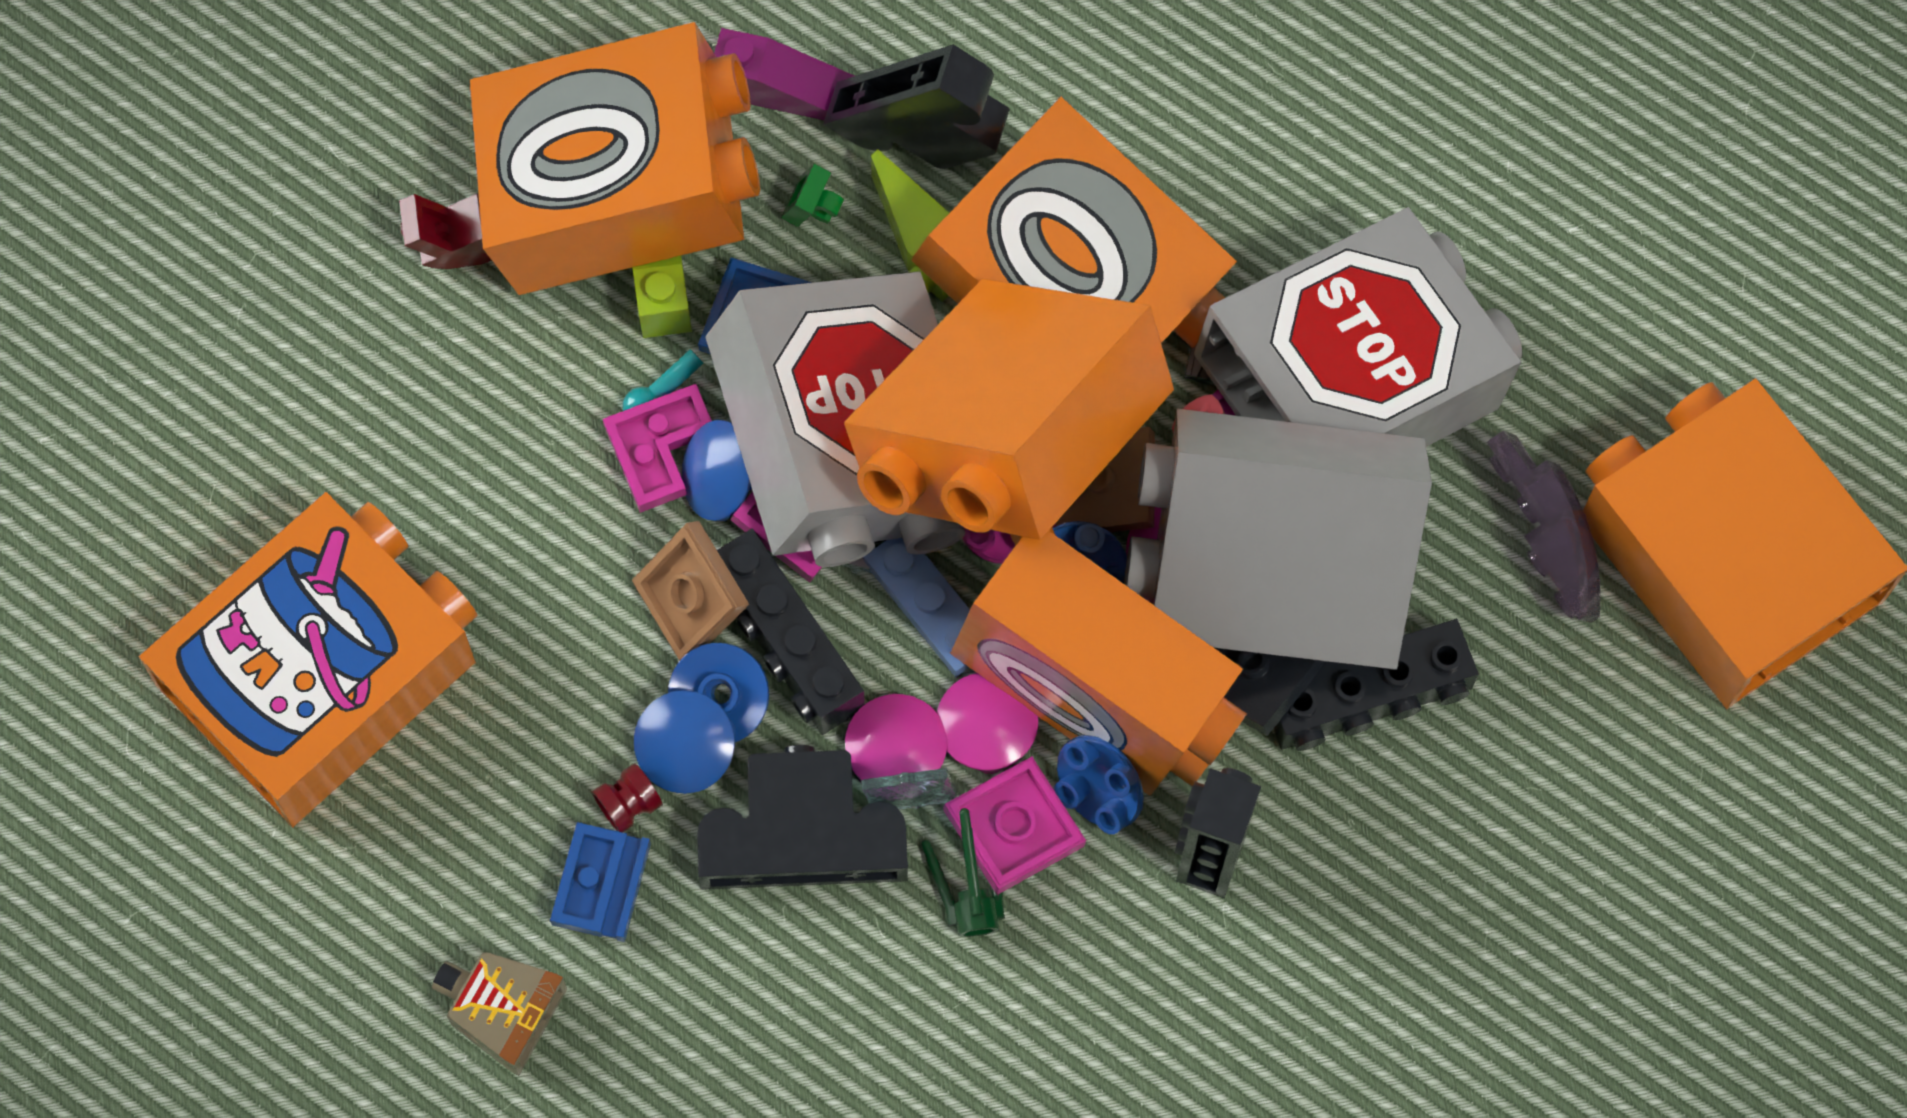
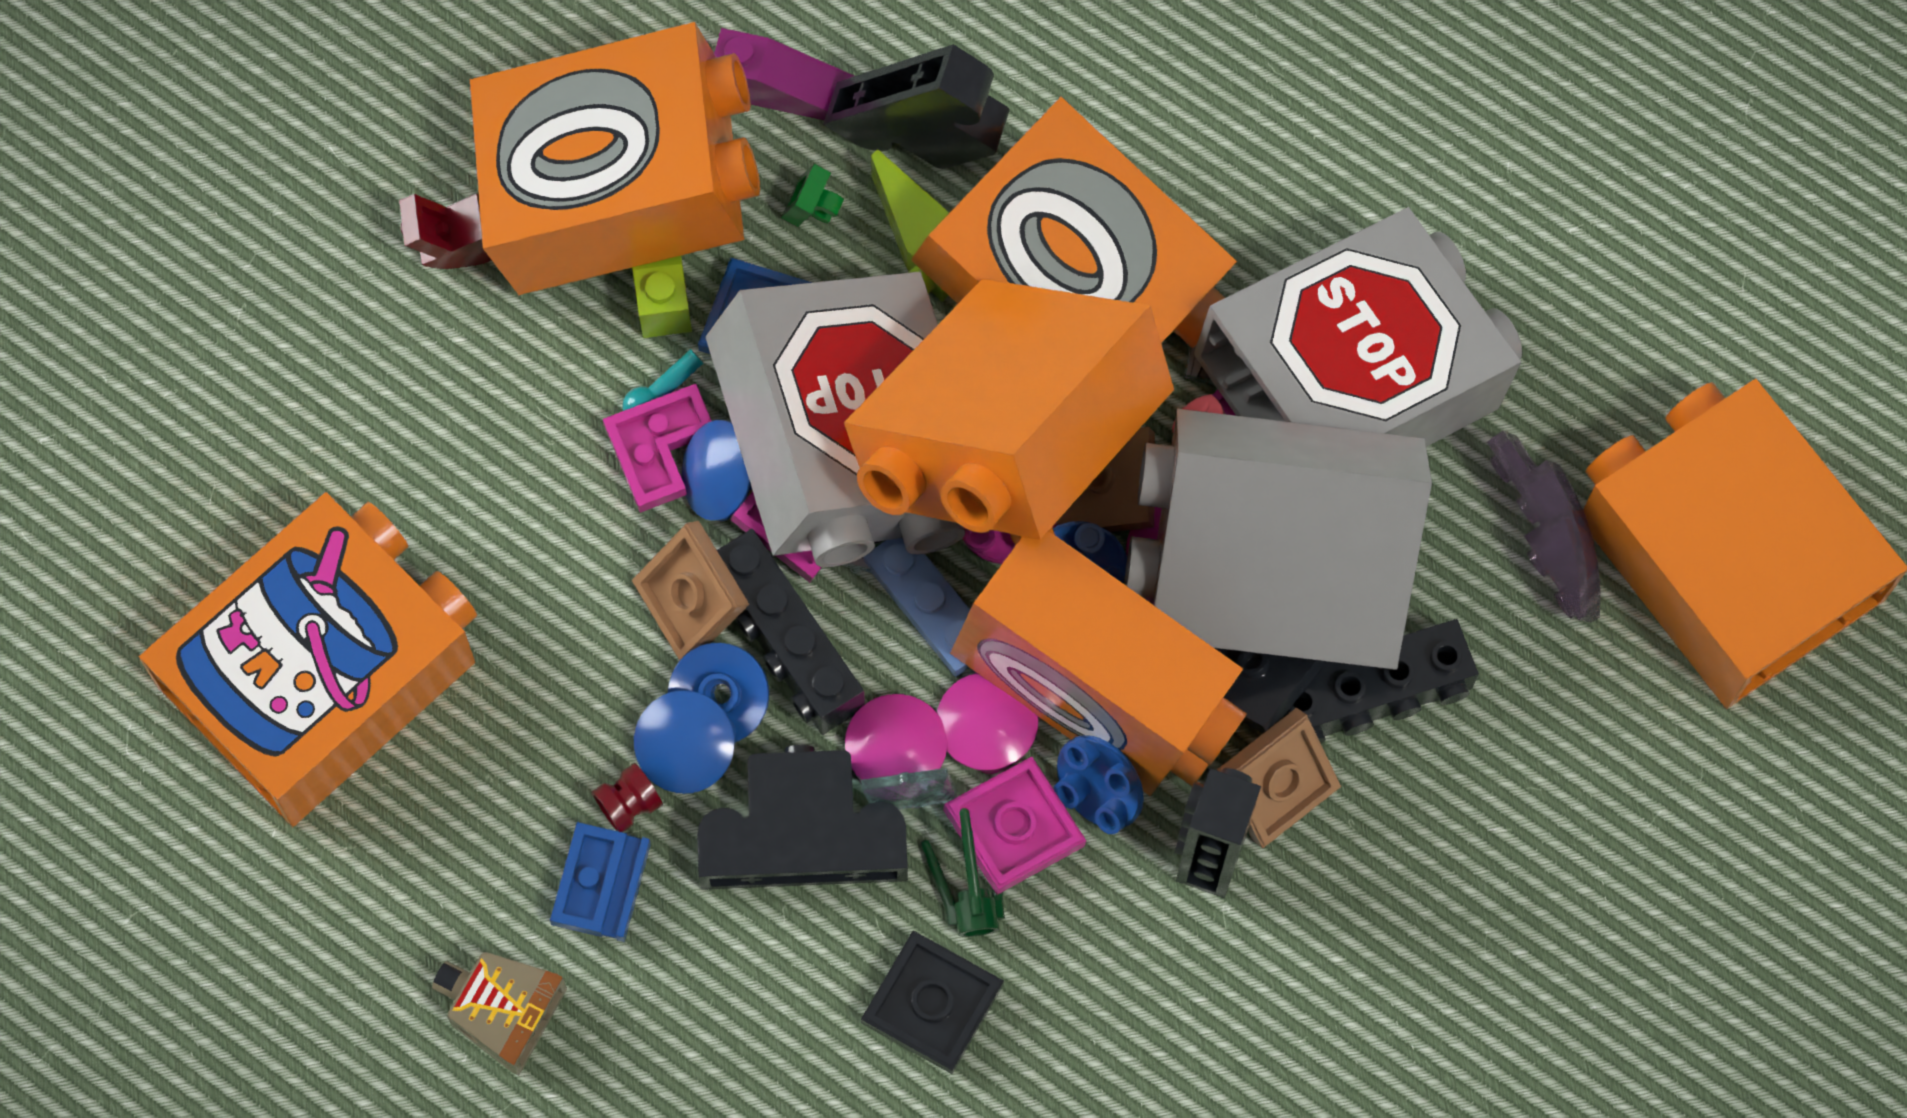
(932, 1002): none -> black plate
(1291, 775): none -> medium nougat plate

